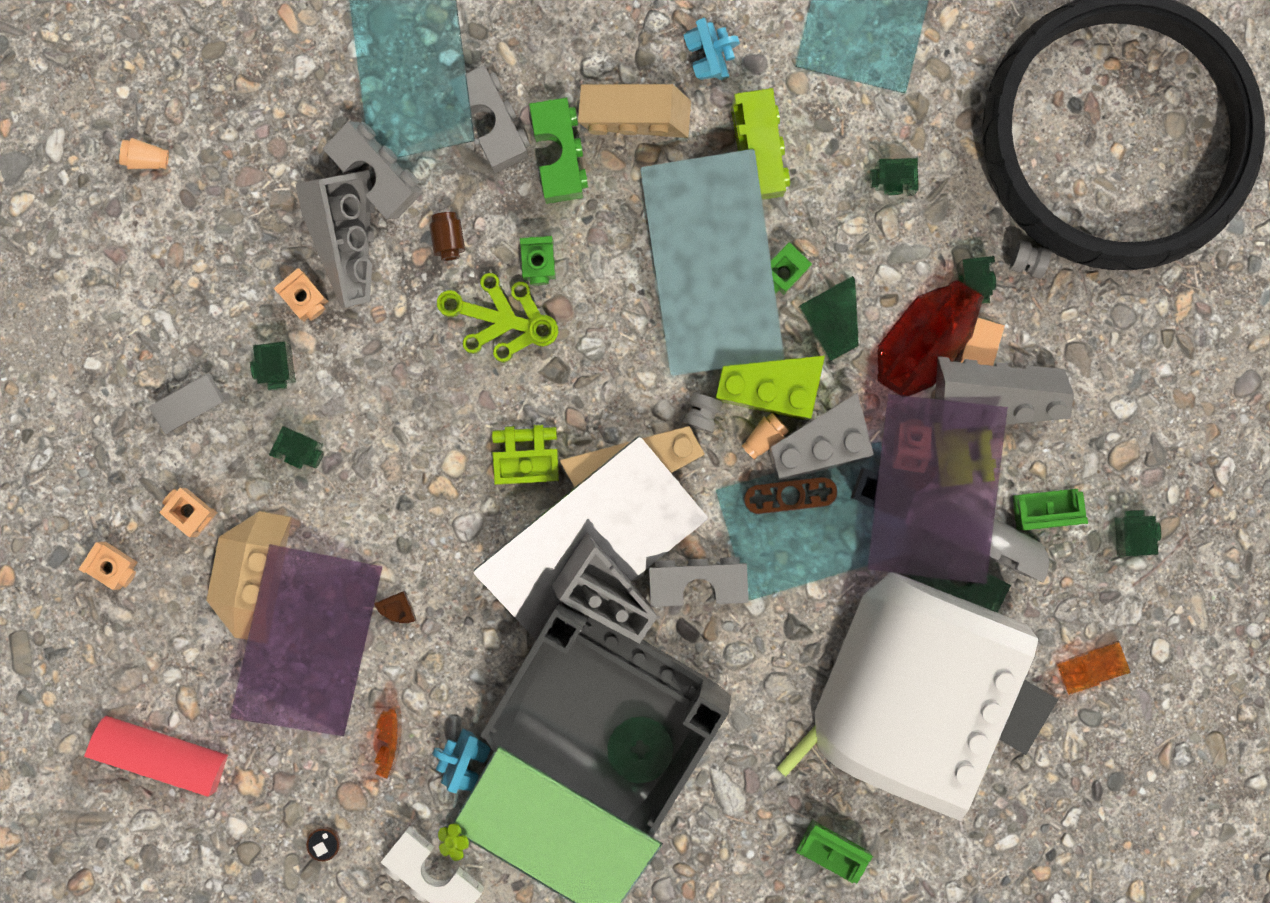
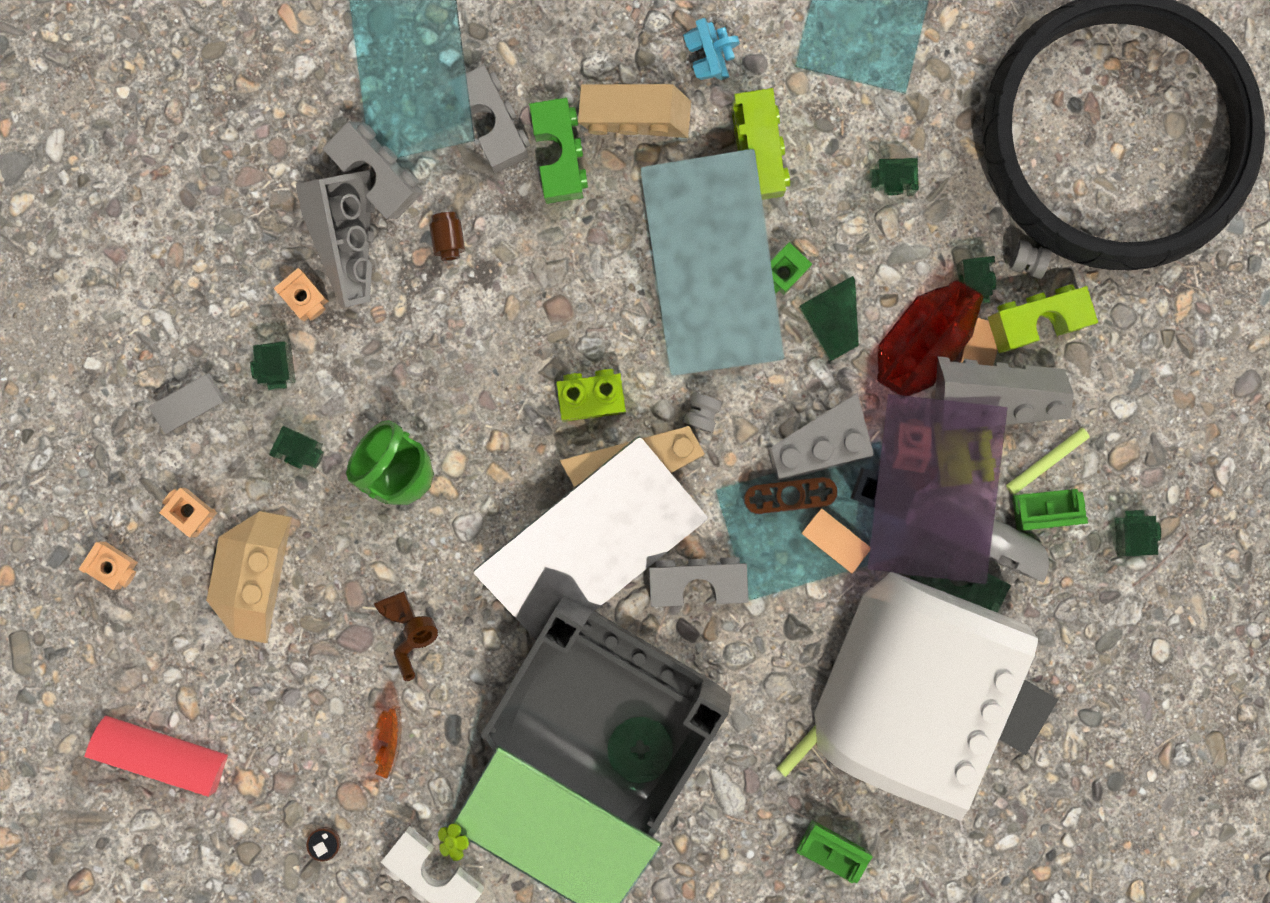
(141, 155): light nougat cone -> none
(306, 641): clear purple piece -> none
(390, 465): none -> bright green piece
(418, 633): none -> reddish brown plate
(455, 759): medium azure hips -> none
(503, 319): lime plant -> none
(528, 465): lime plate -> none
(540, 246): bright green brick -> none
(590, 396): none -> lime brick
(603, 592): light grey wedge -> none
(765, 435): light nougat cone -> none
(773, 386): lime wedge -> none
(836, 540): none -> light nougat tile
(1047, 461): none -> yellowish green bar
(1067, 310): none -> lime arch
(1093, 667): clear orange slope -> none

